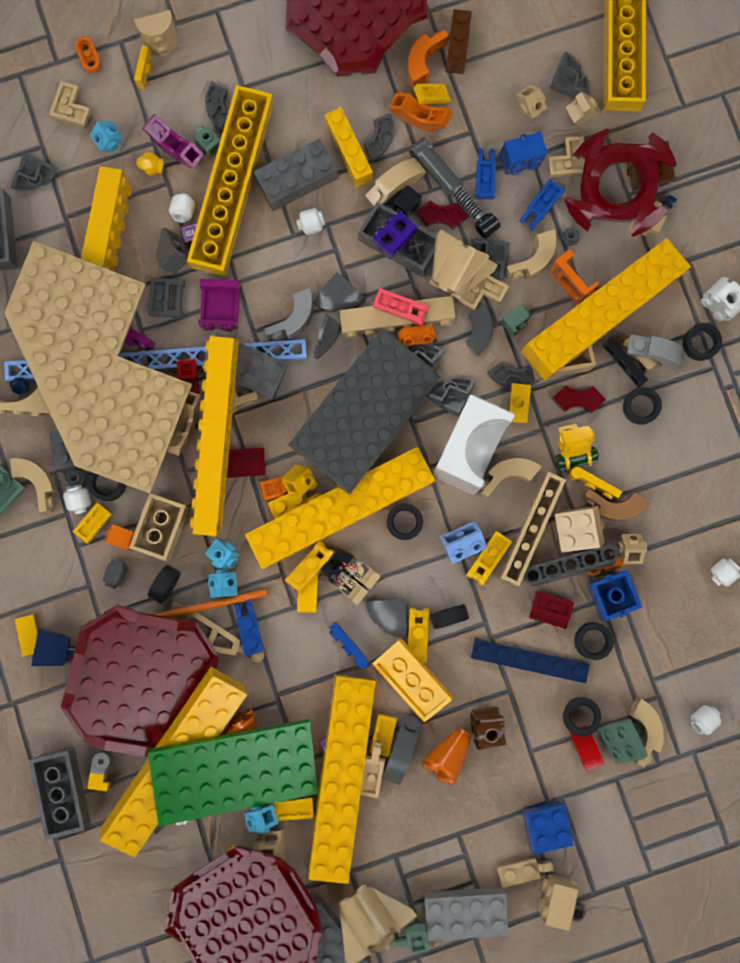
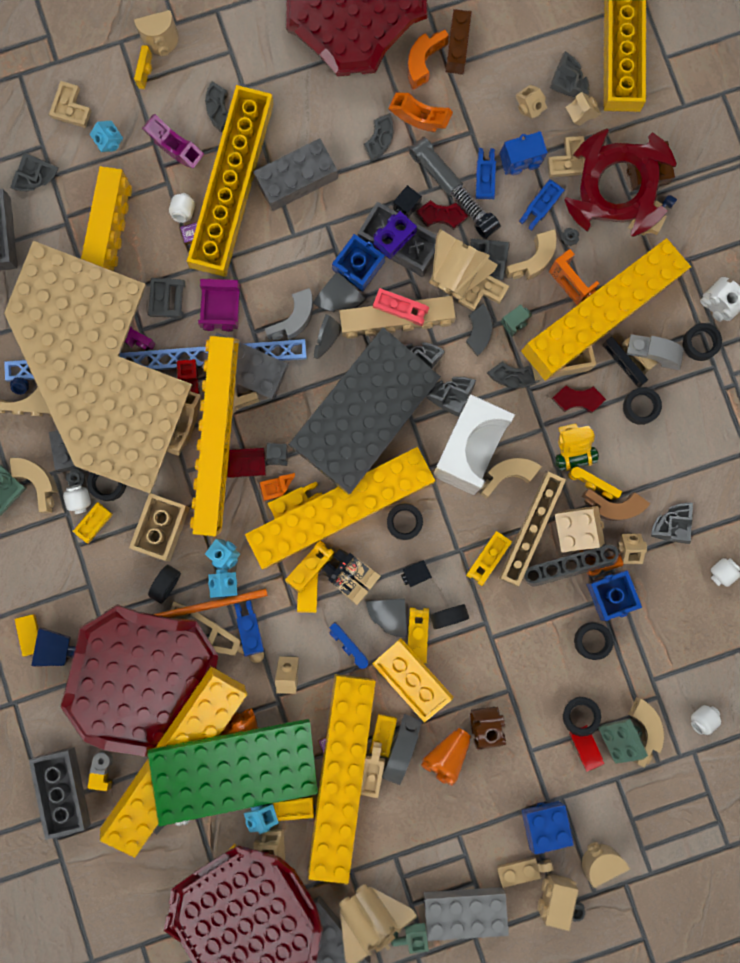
(88, 56): orange plate -> none
(114, 574): dark grey brick -> none
(119, 537): orange brick -> none
(150, 164): yellow rock -> none
(171, 251): dark grey slope -> none
(210, 145): sand green brick -> none
(277, 454): none -> dark grey brick
(287, 675): none -> tan brick
(298, 480): yellow brick -> none
(311, 221): white head -> none
(348, 147): yellow brick -> none
(358, 262): none -> blue brick
(394, 180): tan arch -> none
(416, 574): none -> black brick
(417, 335): orange plate -> none
(432, 93): yellow plate -> none
(463, 542): light blue brick -> none
(519, 402): yellow plate -> none
(530, 661): dark blue plate -> none
(551, 610): dark red plate -> none
(602, 864): none -> tan brick
(675, 524): none -> dark grey brick

